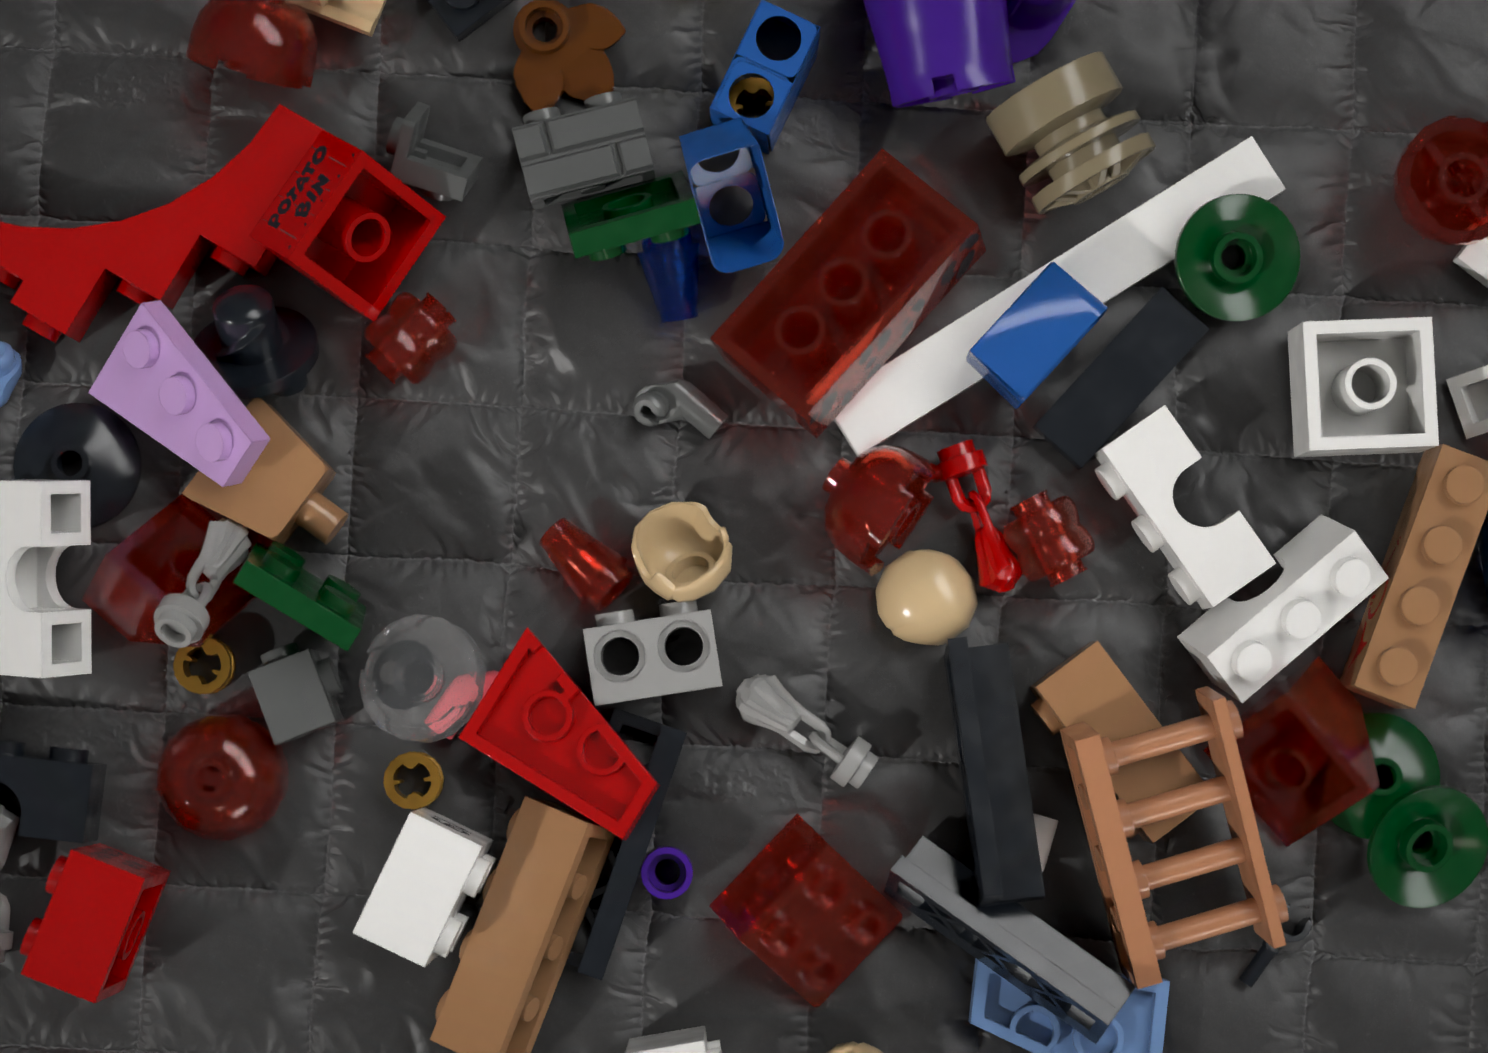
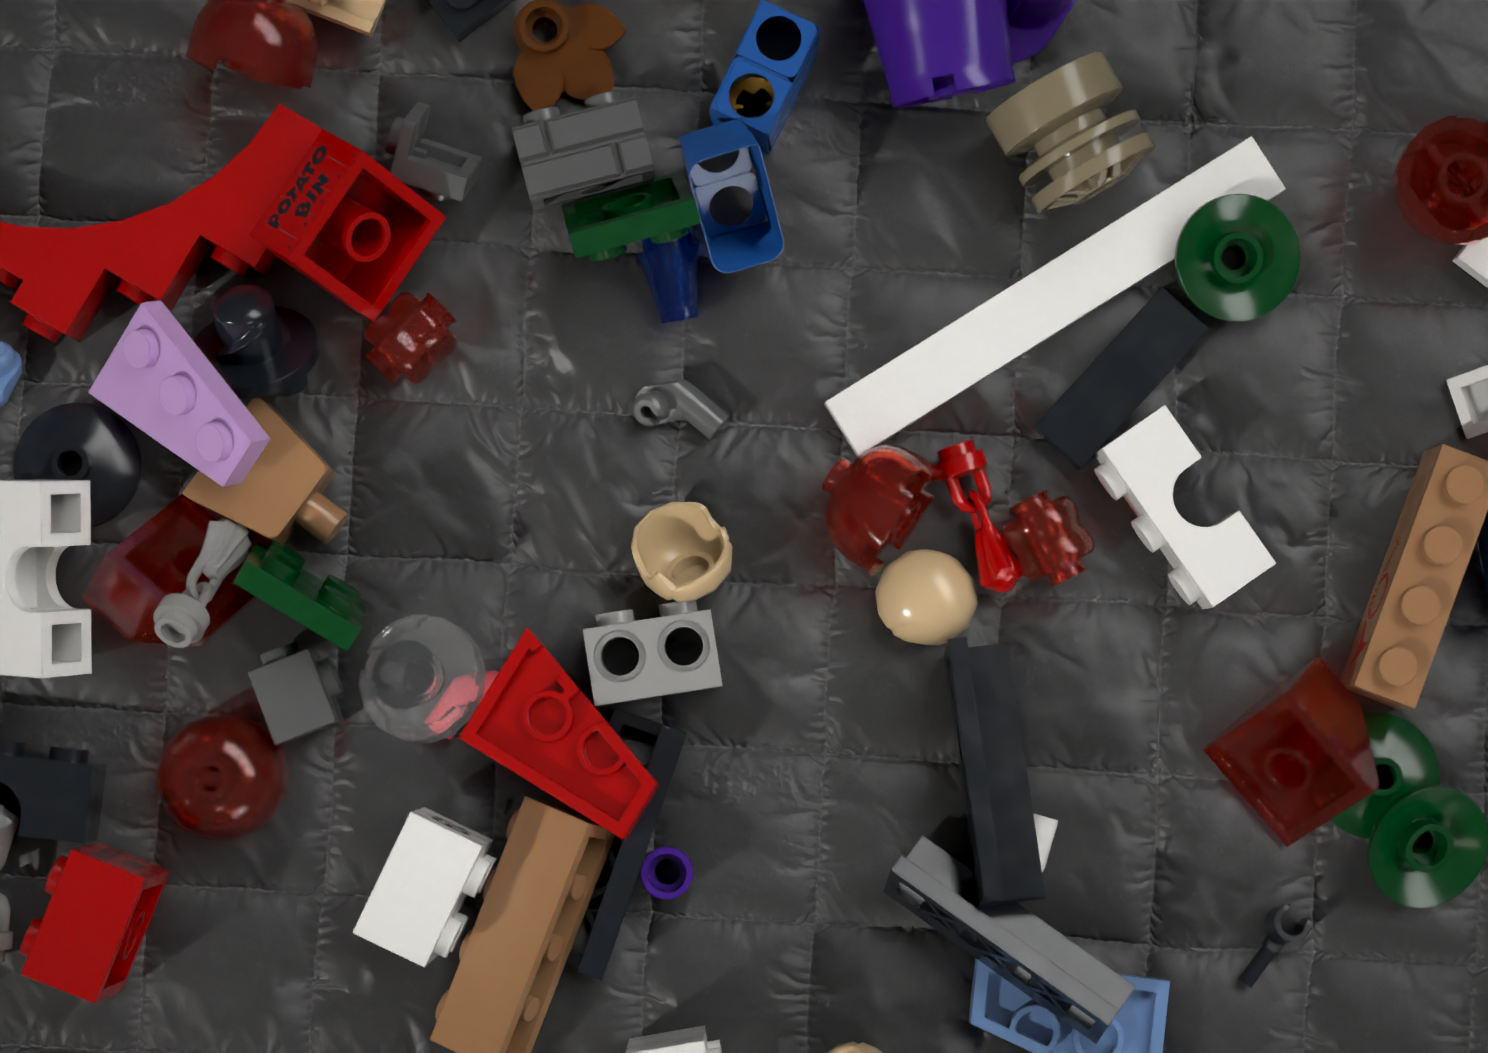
(198, 684): pearl gold bush -> none
(415, 799): pearl gold bush -> none
(586, 564): clear red cone -> none
(769, 705): light grey piece -> none
(806, 911): clear red bracket -> none
(849, 292): clear red brick -> none
(1035, 334): blue piece -> none
(1096, 692): medium nougat brick -> none
(1111, 821): nougat fence -> none
(1254, 639): white arch -> none
(1363, 387): white brick -> none

